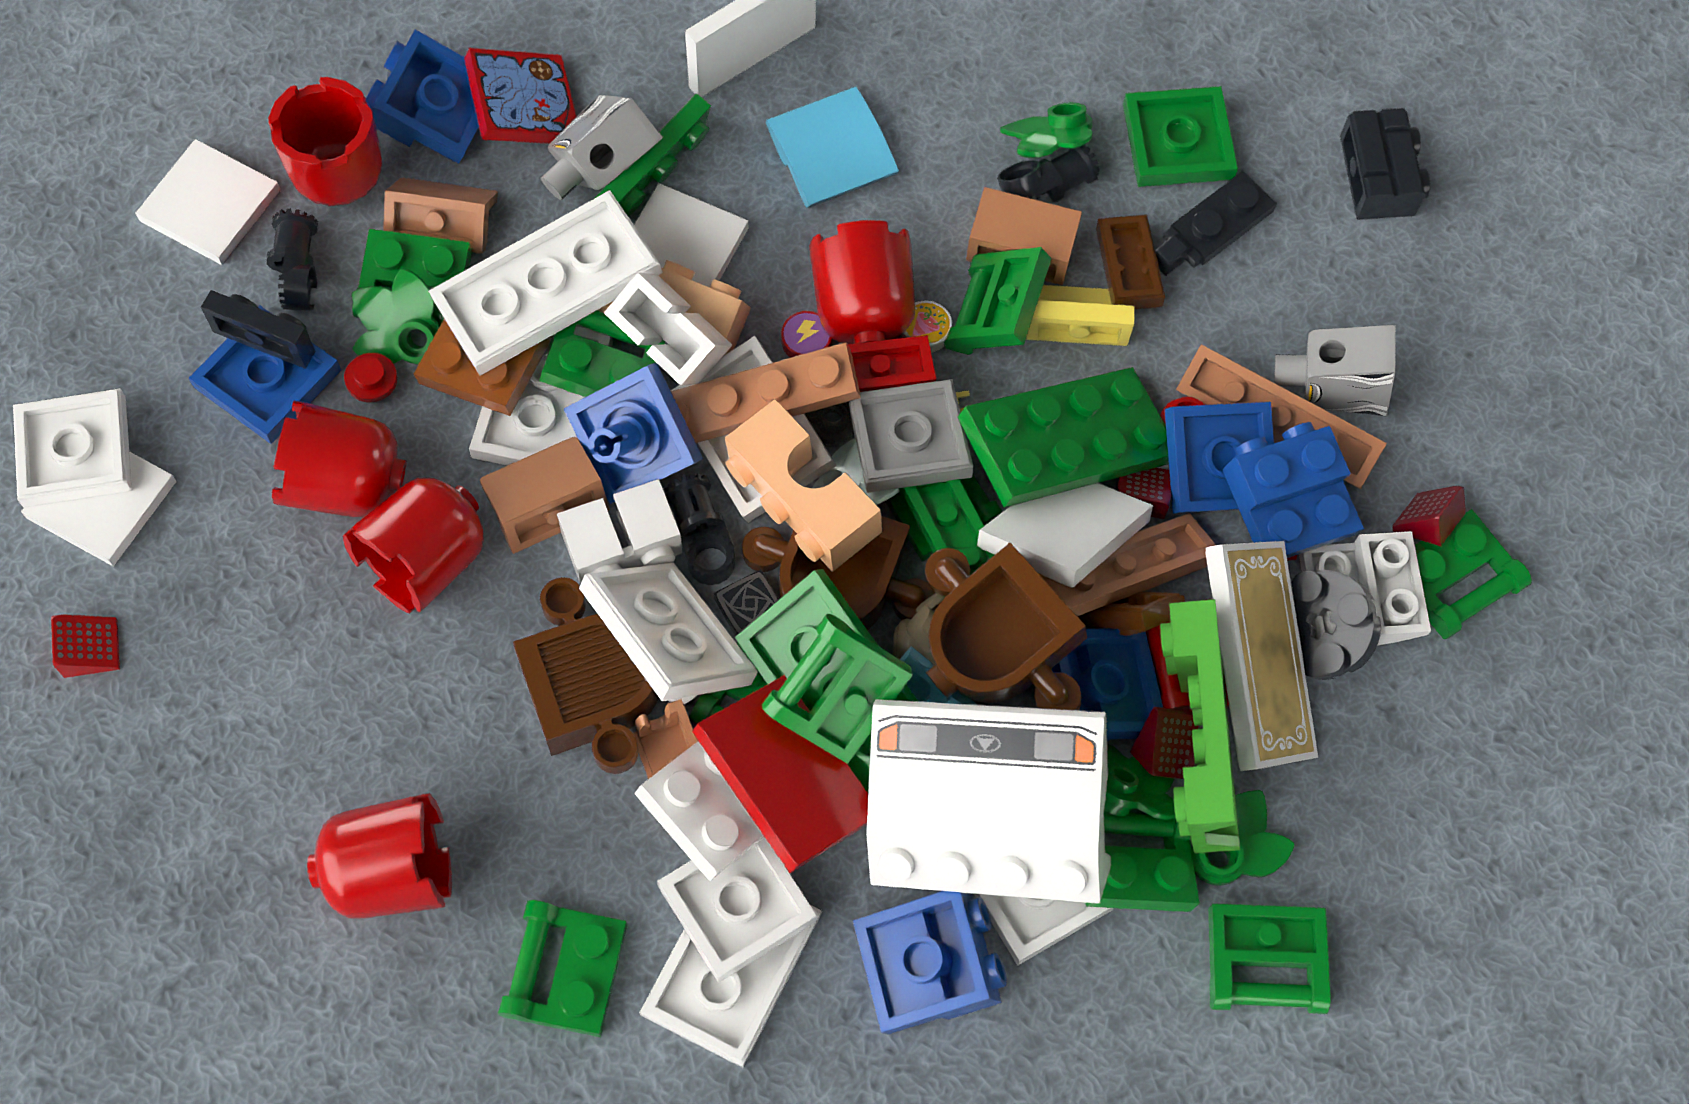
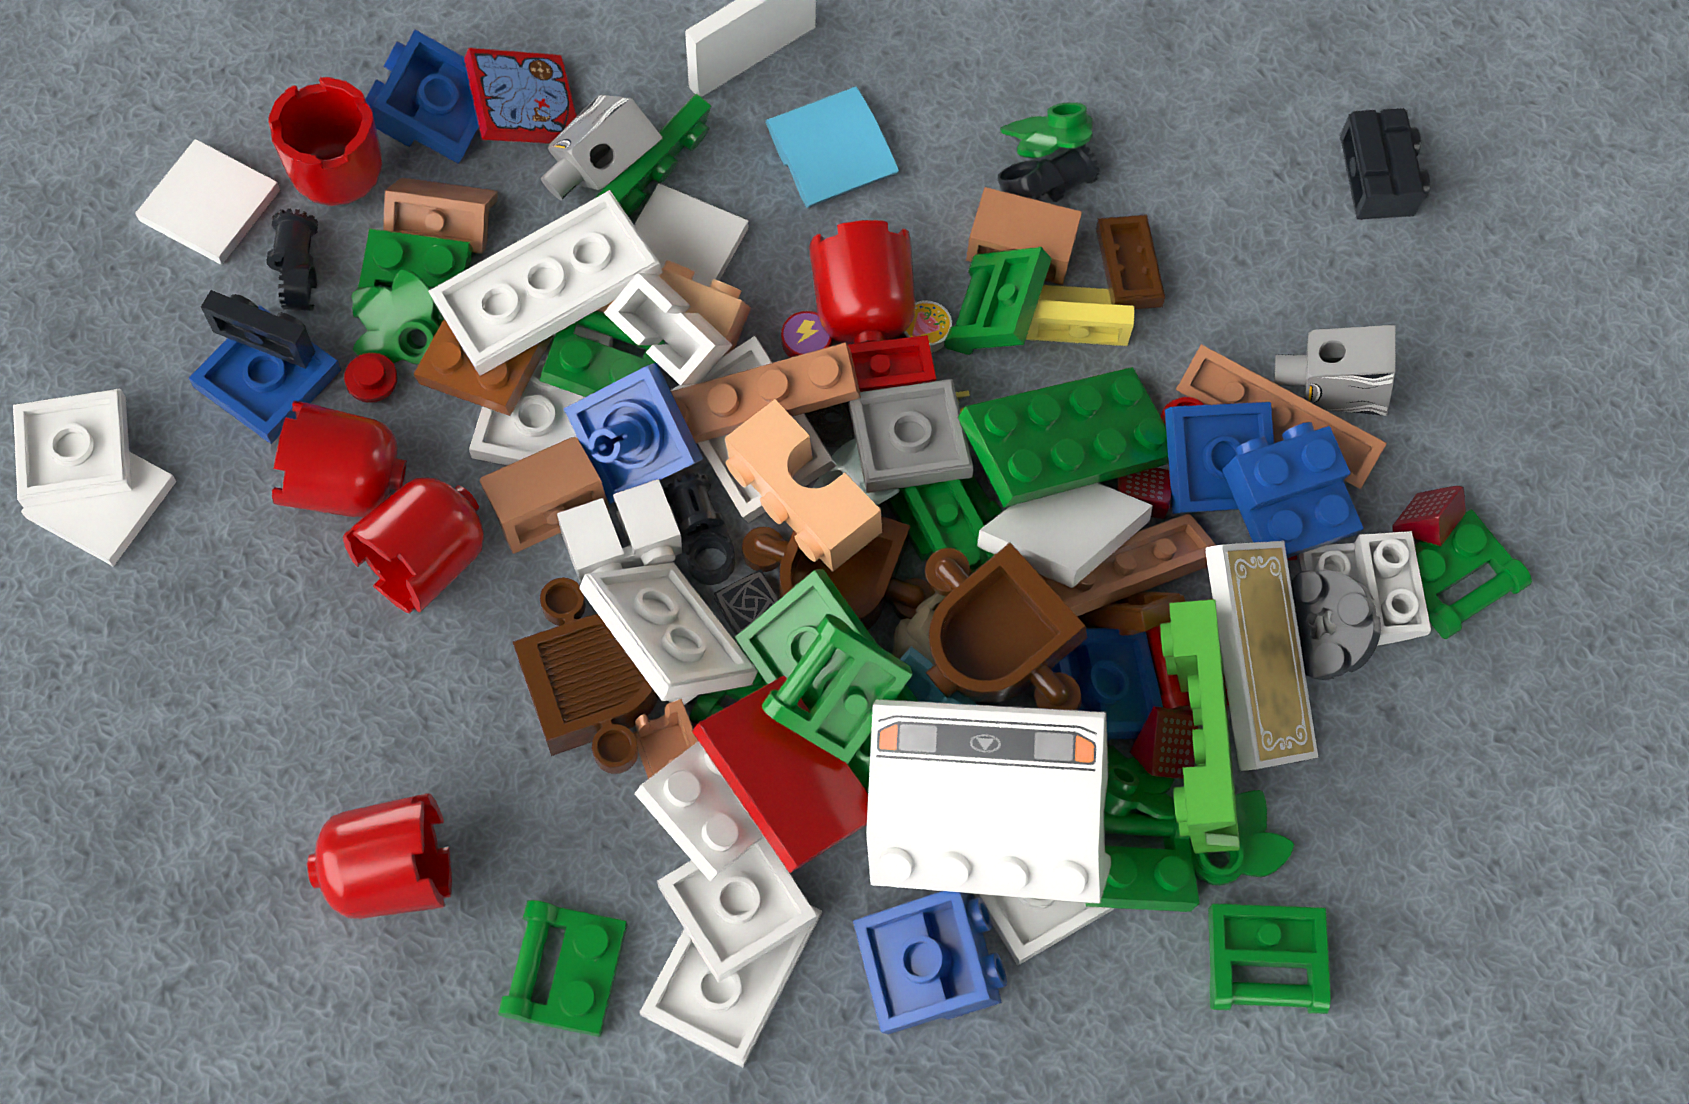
(84, 644): red slope -> none
(1179, 136): green plate -> none
(1214, 224): black hinge -> none

